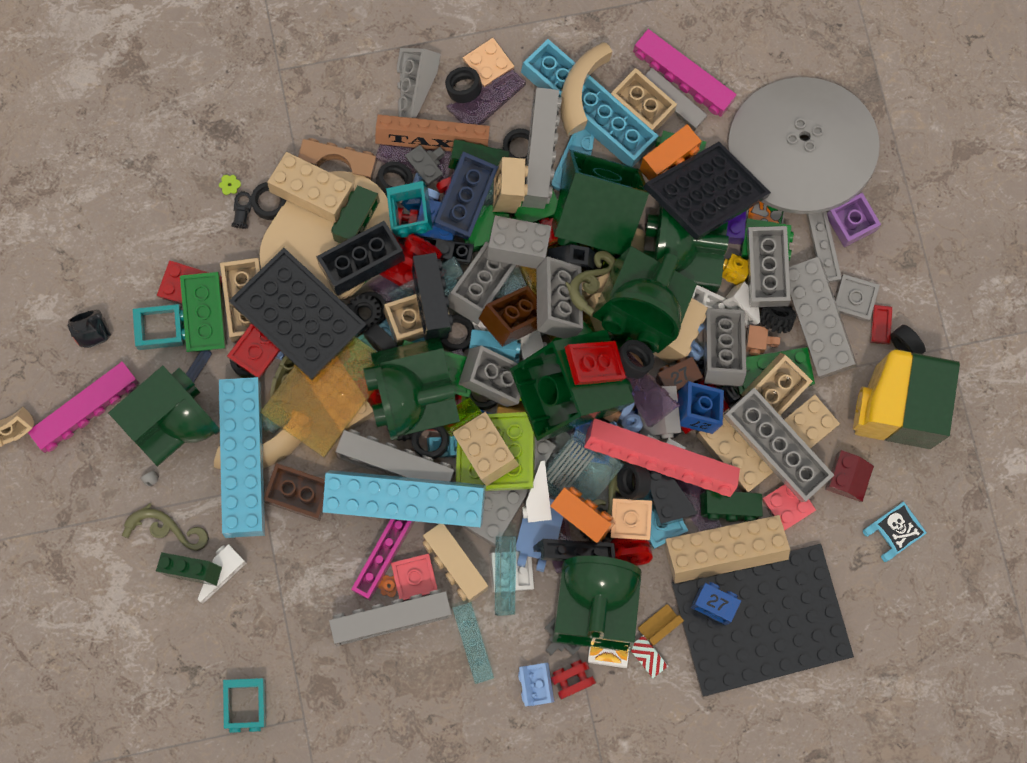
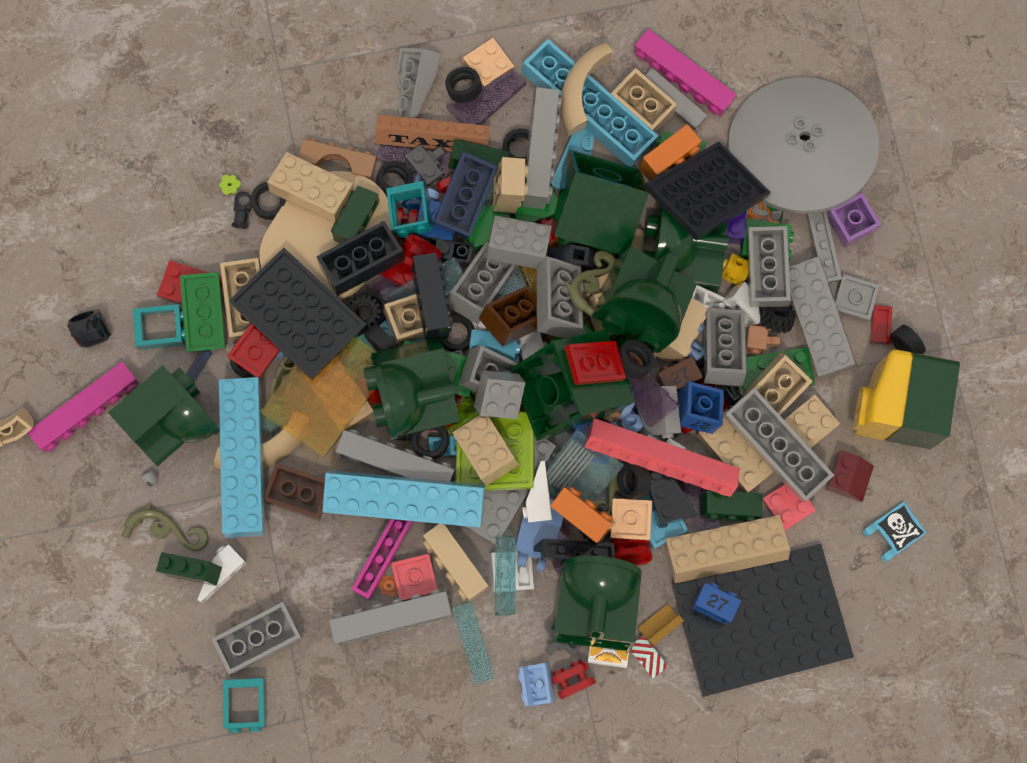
(256, 638): none -> light grey brick
(499, 394): none -> light grey brick

